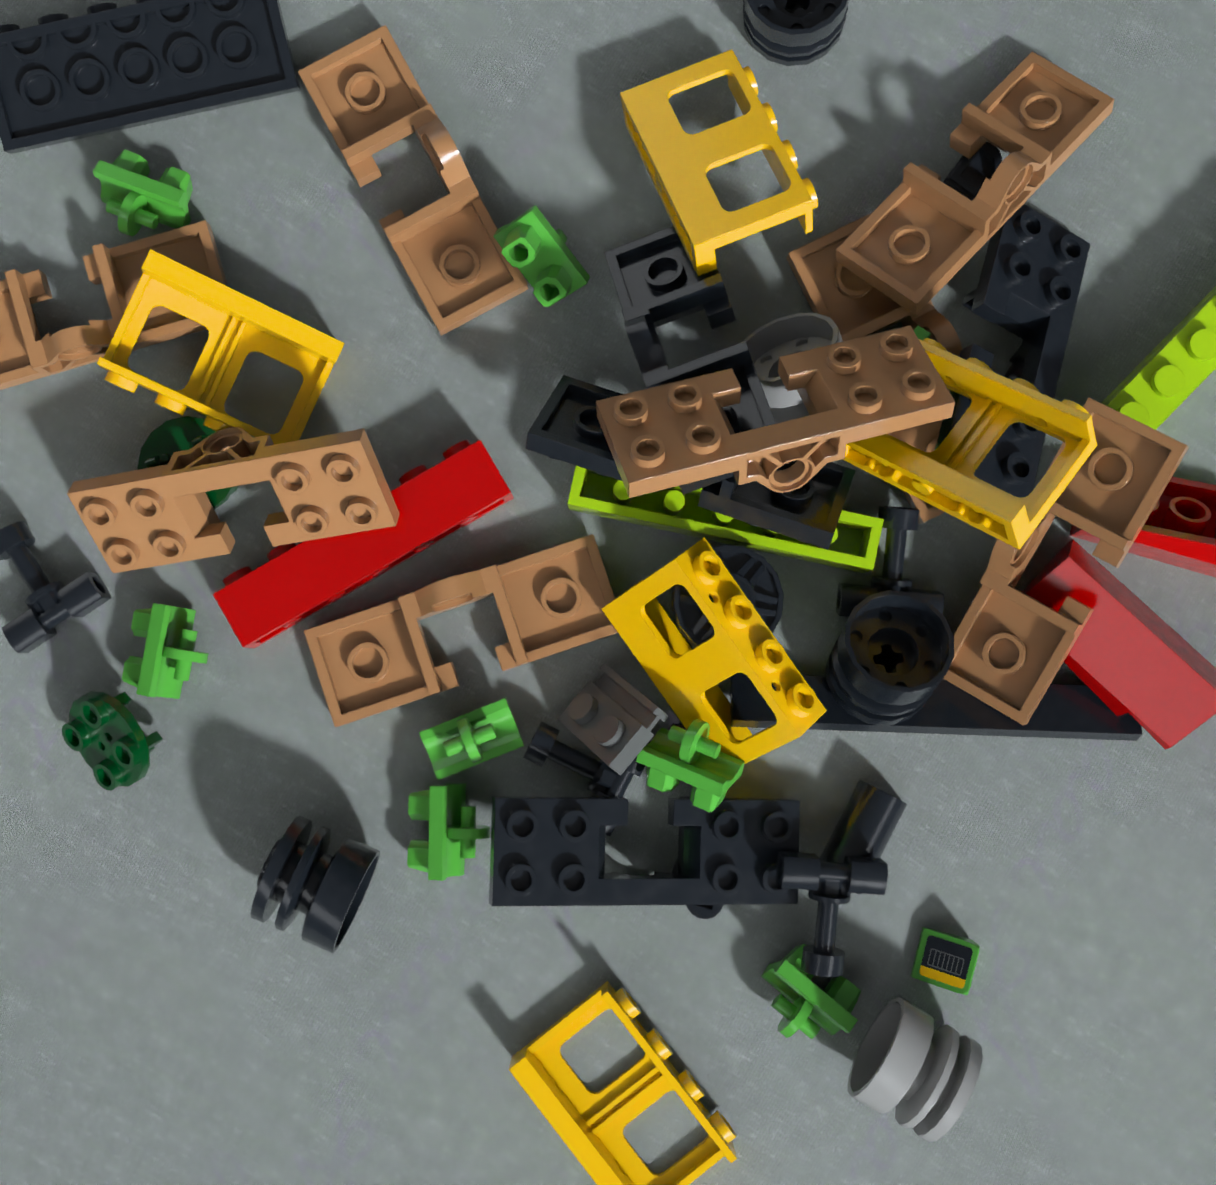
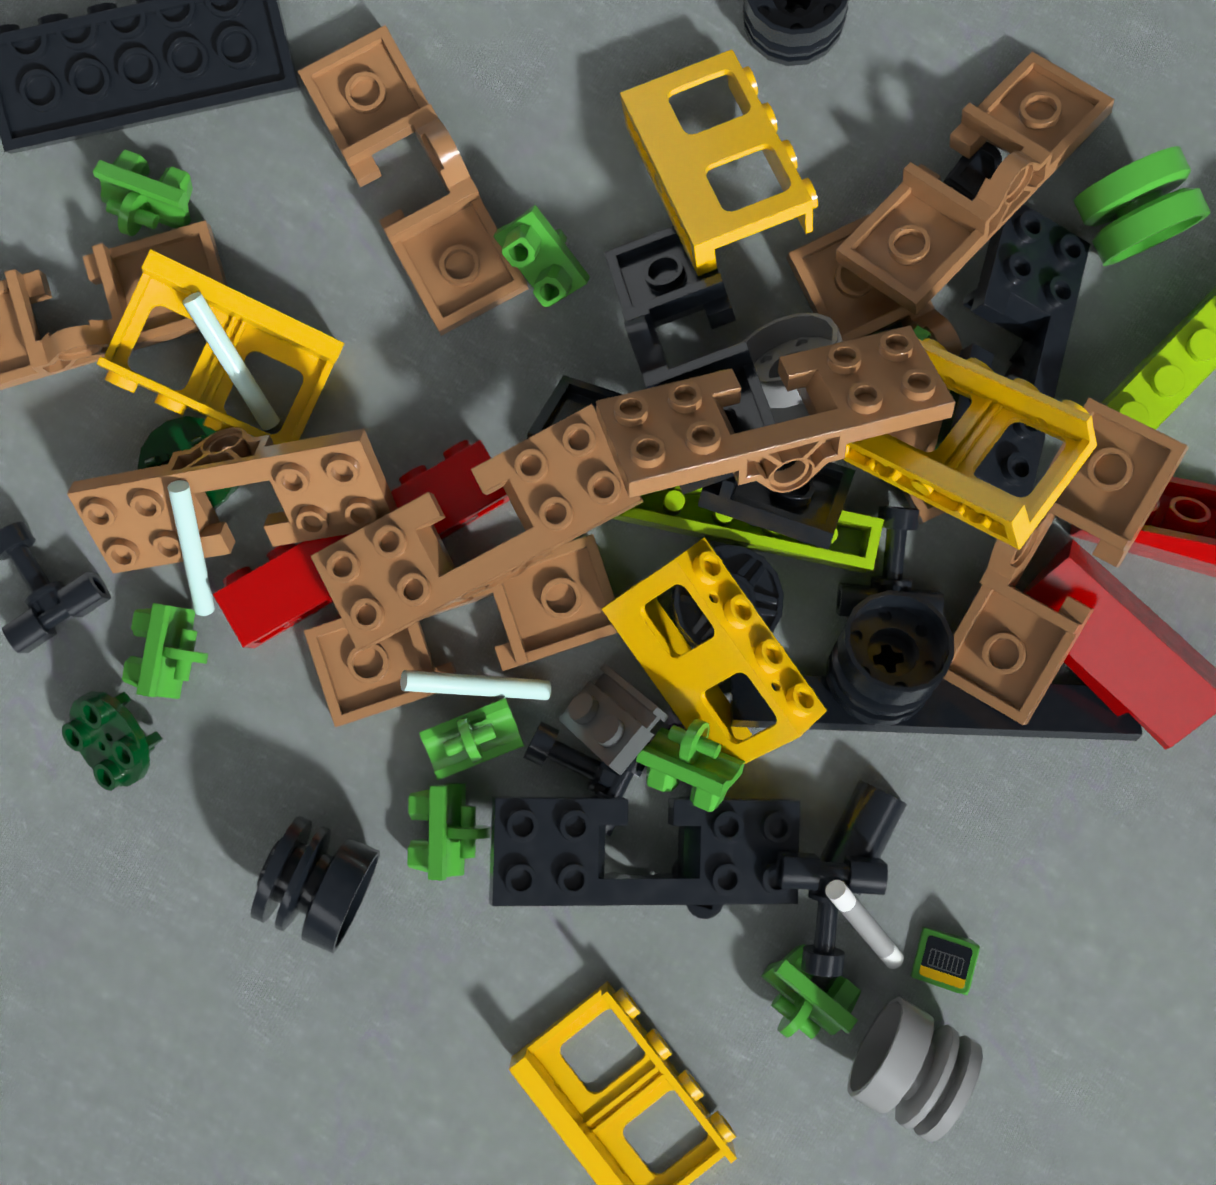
(191, 547): none -> light aqua bar
(230, 360): none -> light aqua bar
(402, 572): none -> medium nougat plate
(475, 685): none -> light aqua bar
(864, 924): none -> bar
(1141, 205): none -> bright green wheel

